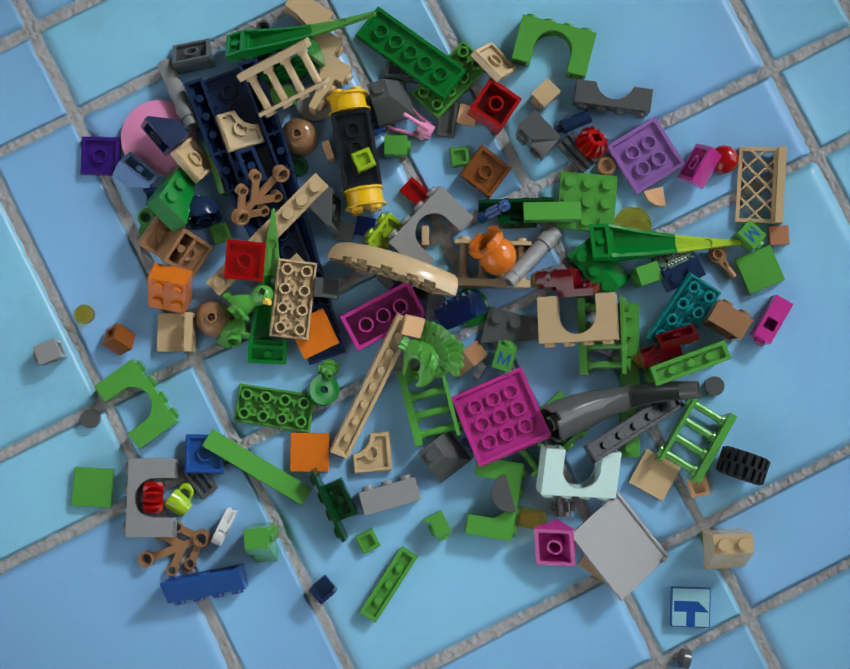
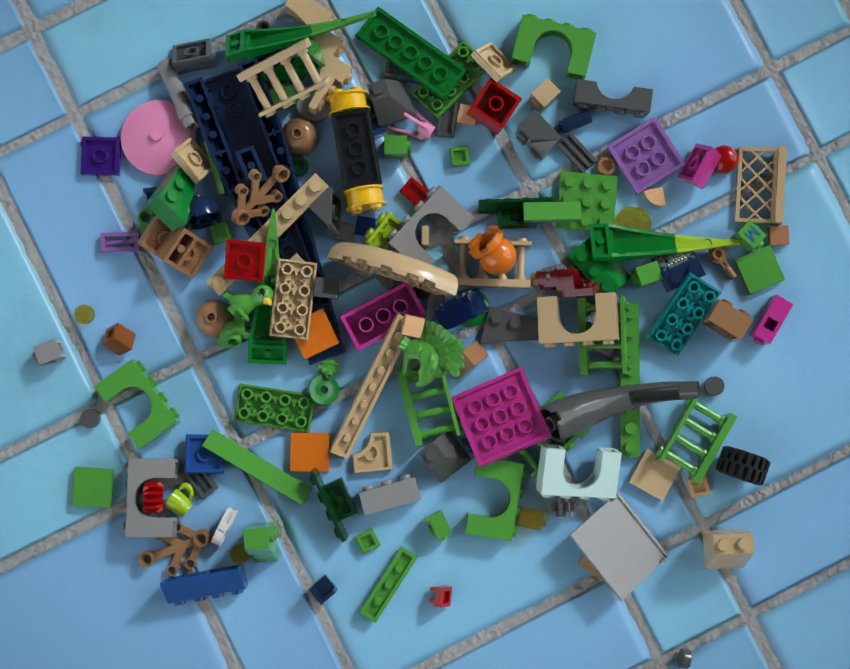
(120, 242): none -> medium lavender tile
(135, 172): medium blue slope -> none
(165, 132): dark blue slope -> none
(170, 288): orange brick -> none
(176, 332): tan bracket -> none
(238, 133): tan tile -> none
(239, 554): none -> clear yellow tile
(328, 151): light nougat tile -> none
(363, 160): lime tile -> none
(442, 596): none -> red tile
(479, 371): dark grey tile -> none
(485, 171): dark orange tile -> none
(493, 211): blue axle -> none
(502, 495): dark grey tile -> none
(504, 355): bright green brick -> none
(543, 244): light grey piece -> none
(555, 544): dark pink slope -> none
(591, 142): red gear -> none
(630, 428): black tile -> none
(667, 348): dark red plate -> none
(688, 363): bright green fence -> none
(690, 607): tile -> none

